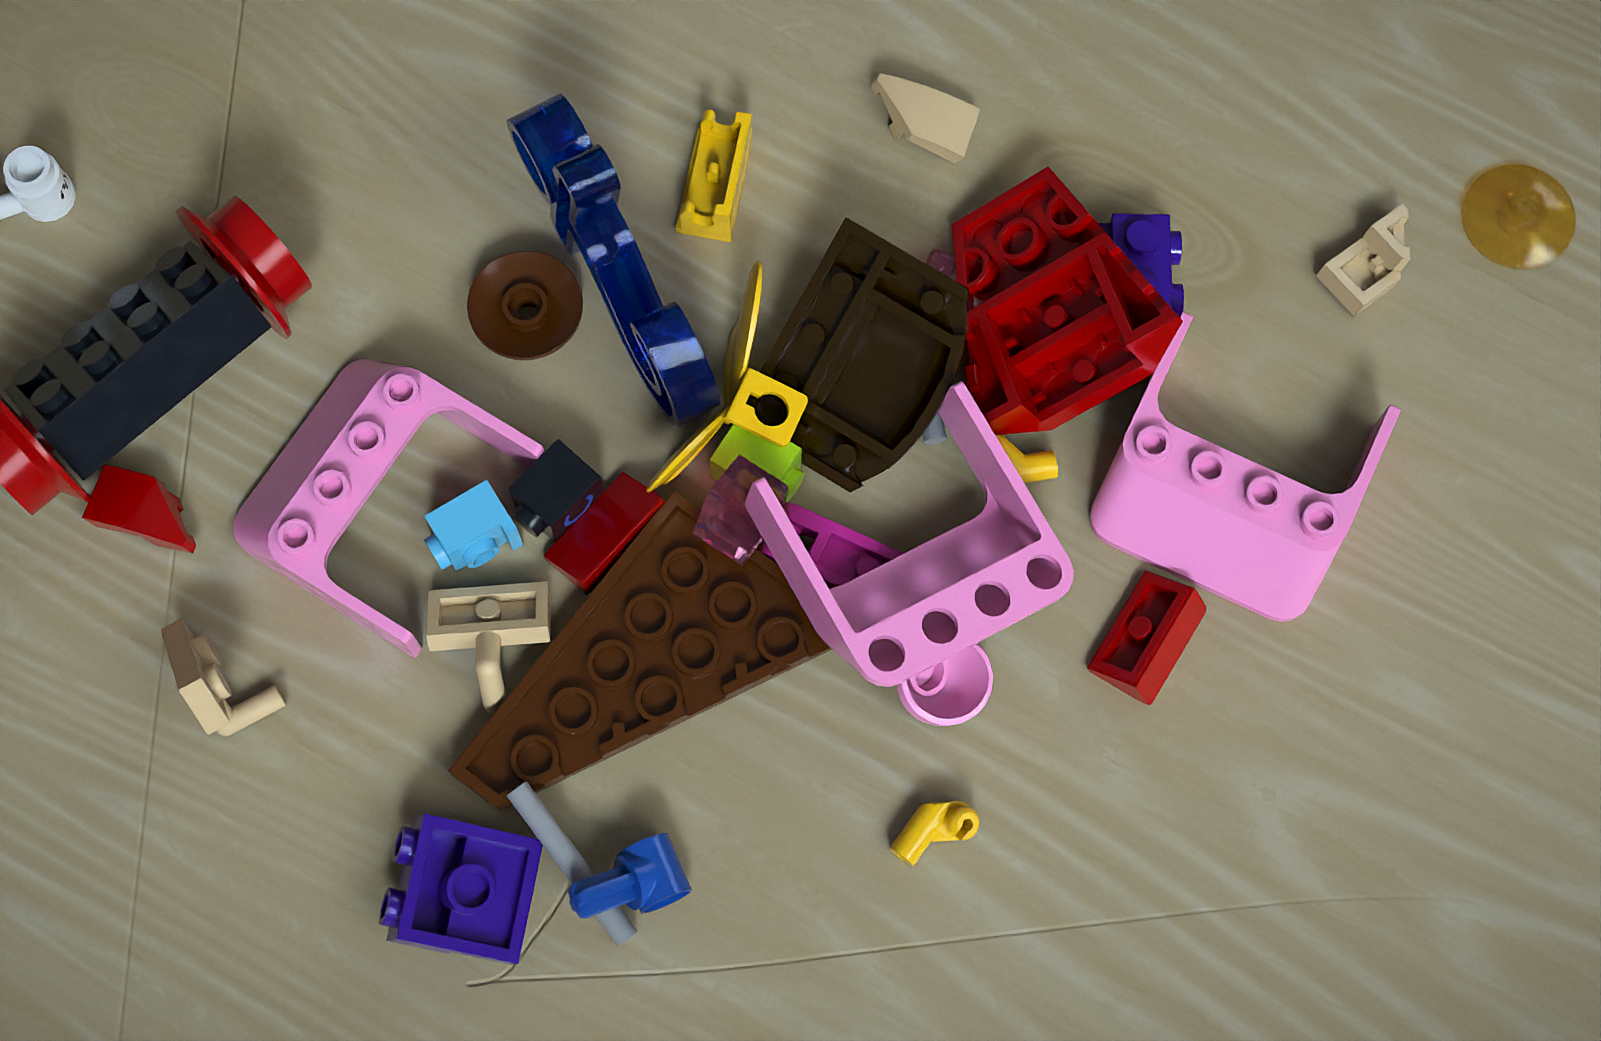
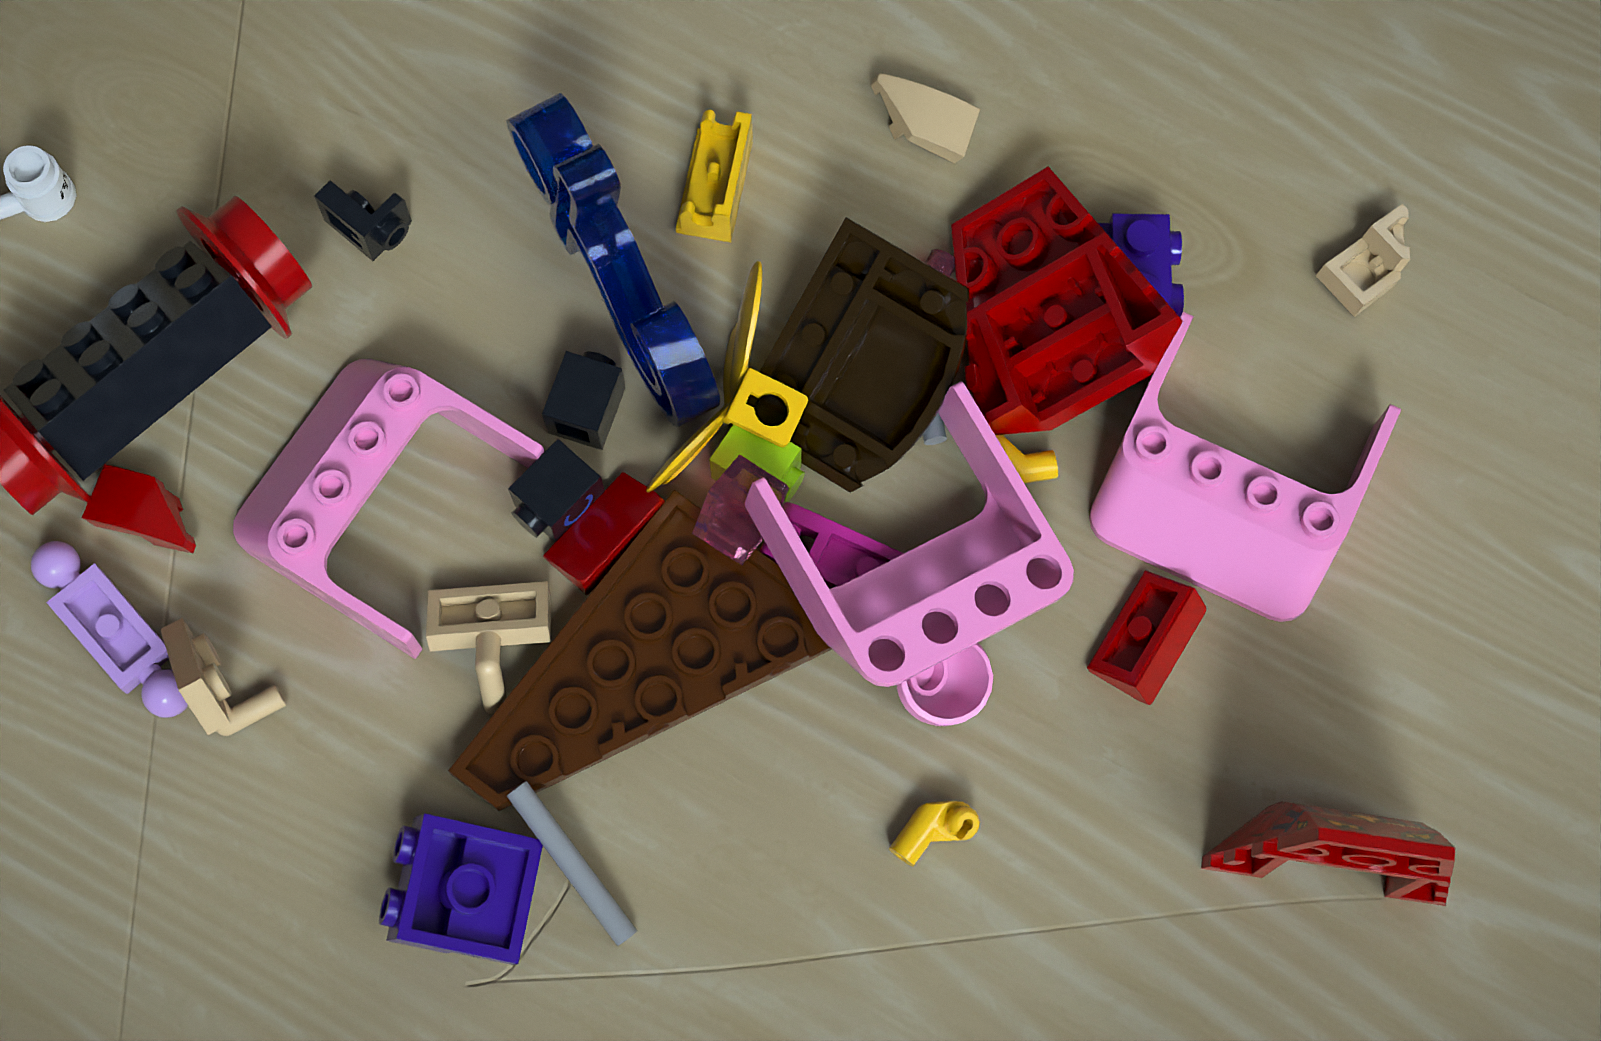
(108, 627): none -> lavender plate
(359, 222): none -> black bracket
(470, 529): medium azure brick -> none
(520, 282): reddish brown dish -> none
(584, 399): none -> black brick
(642, 877): blue axle -> none
(1409, 853): none -> red wedge
(1508, 234): clear yellow dish -> none

